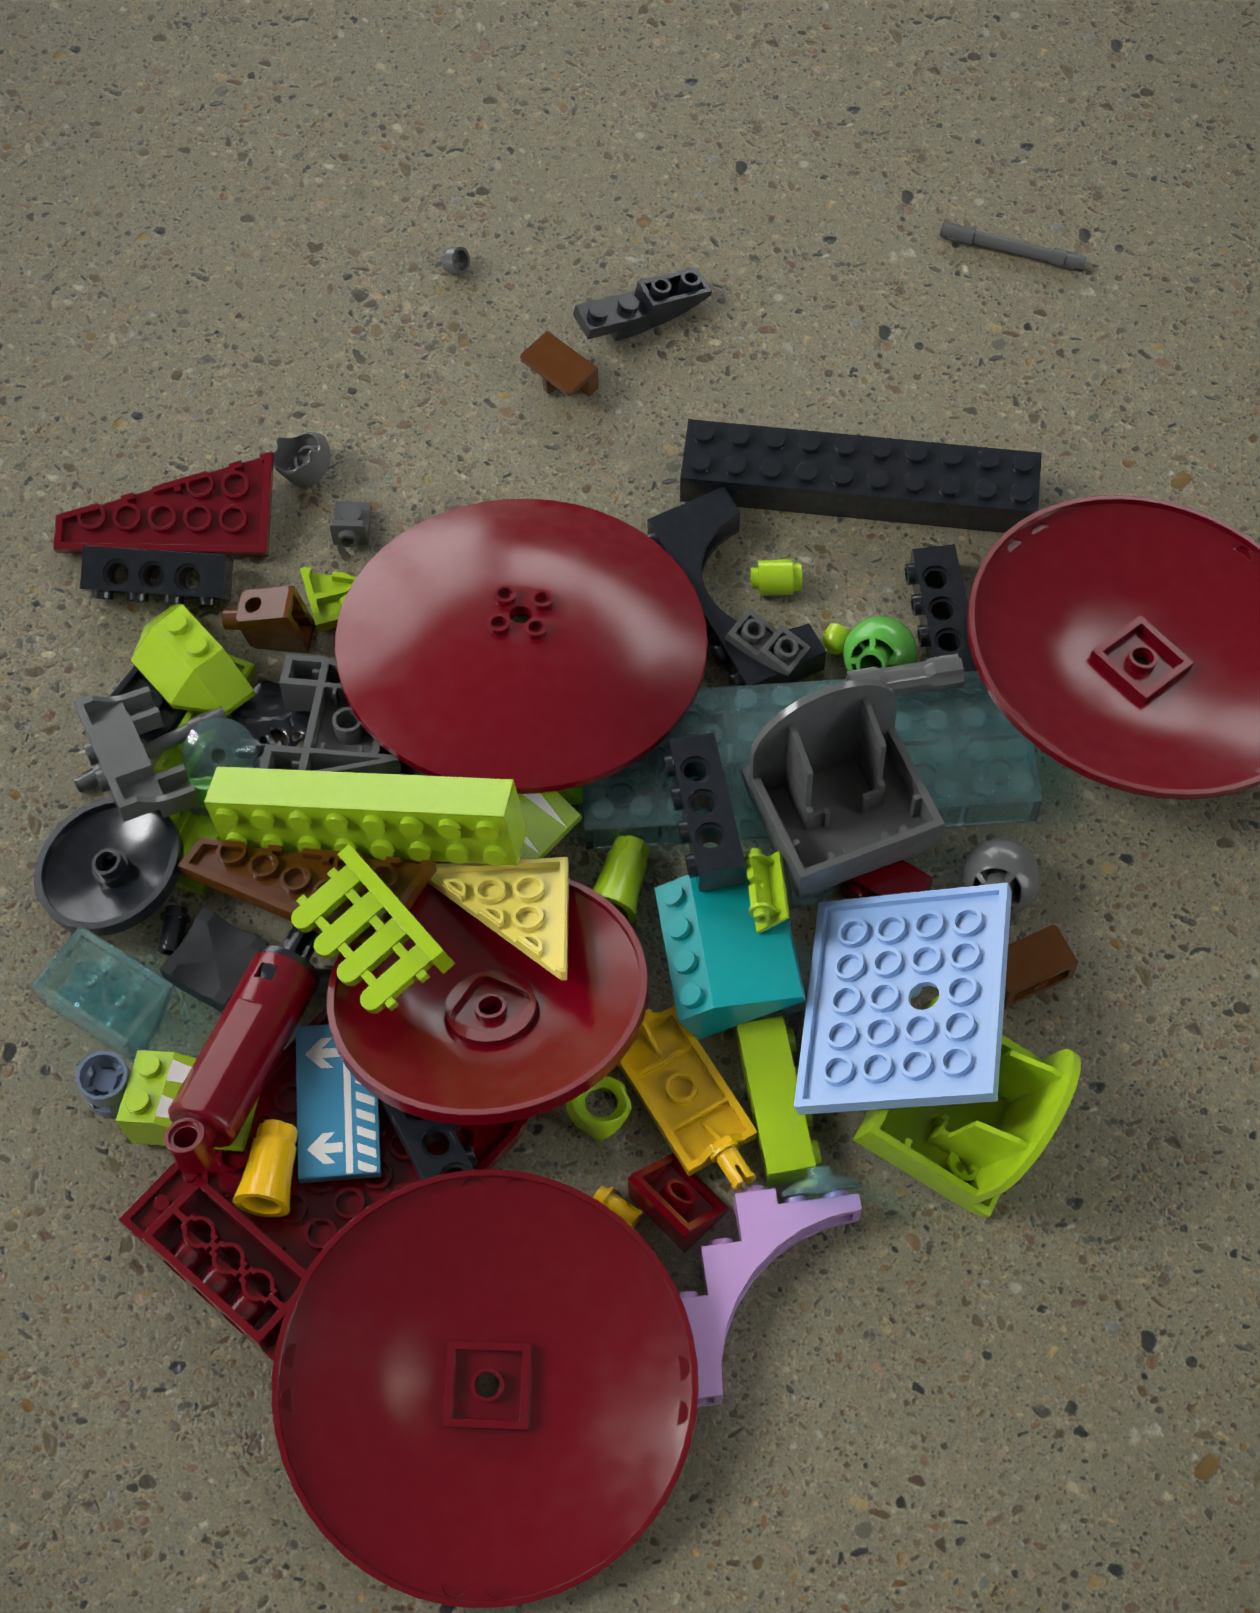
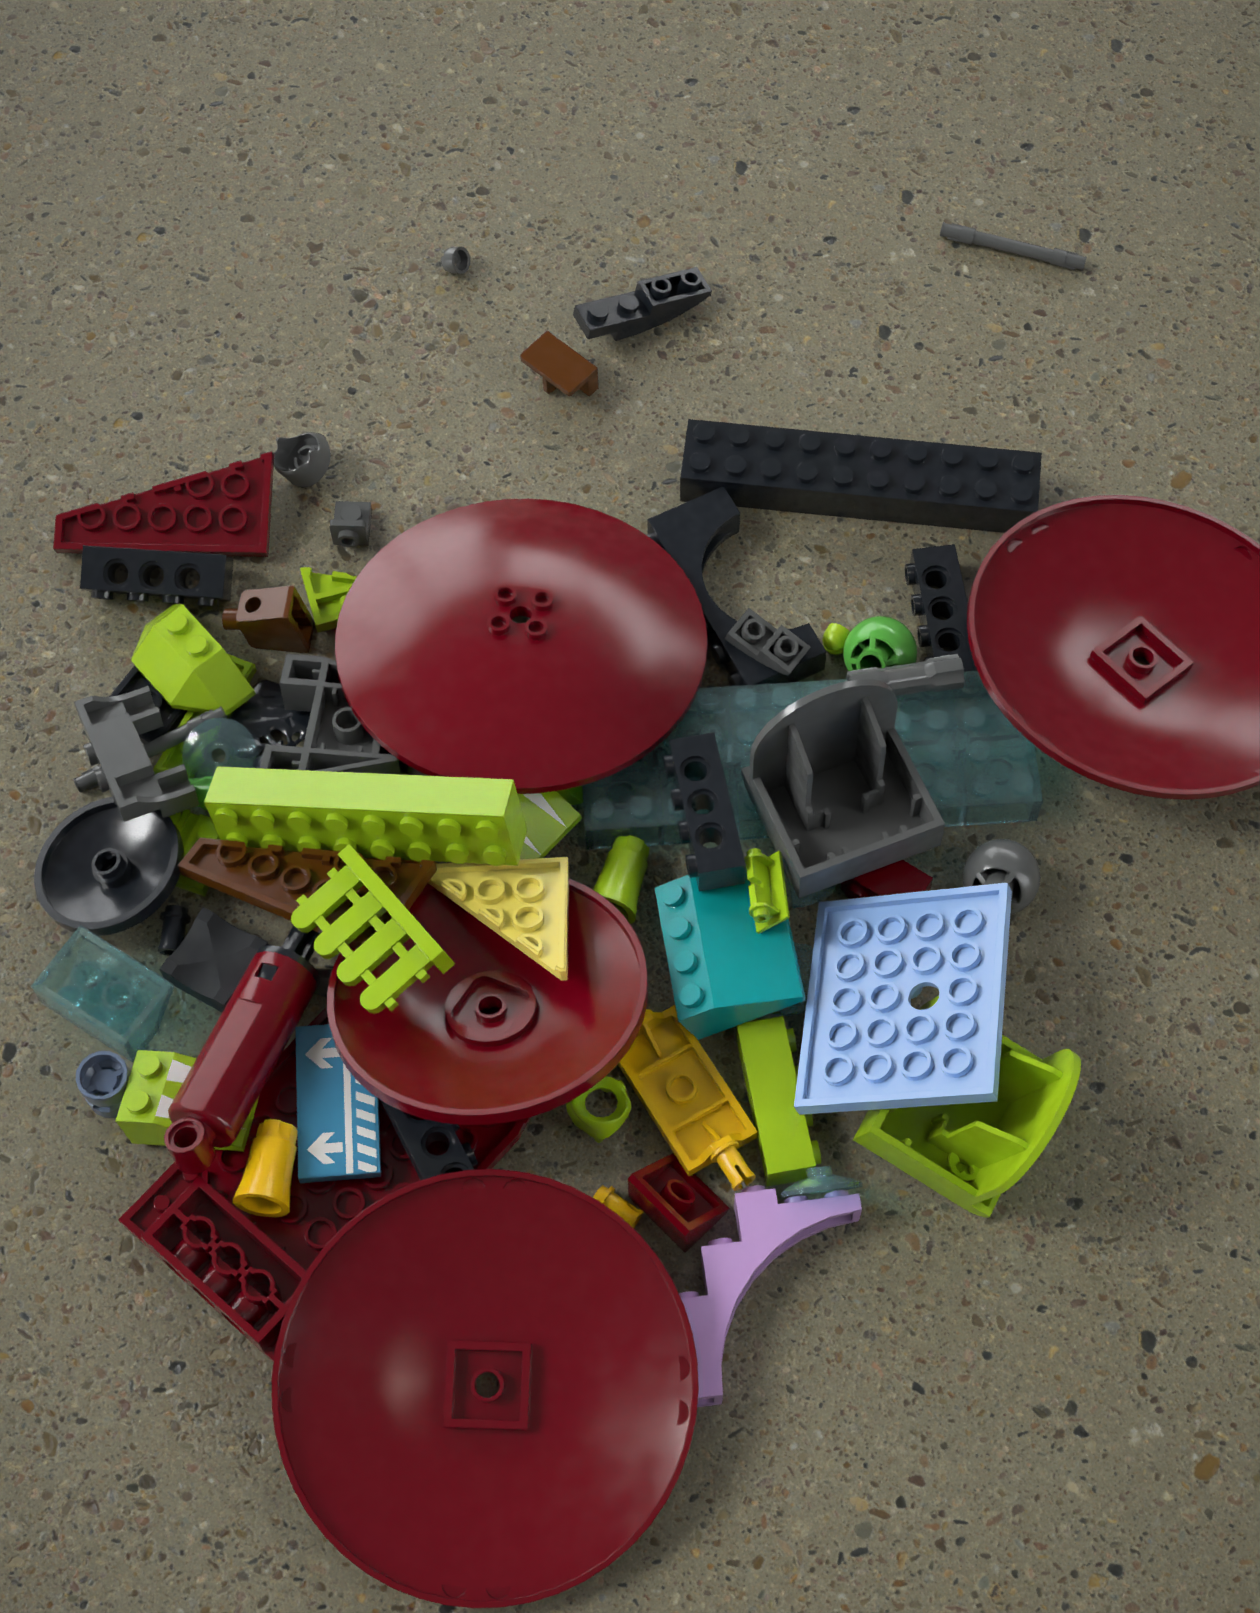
(776, 577): lime brick -> none
(1037, 964): reddish brown panel -> none

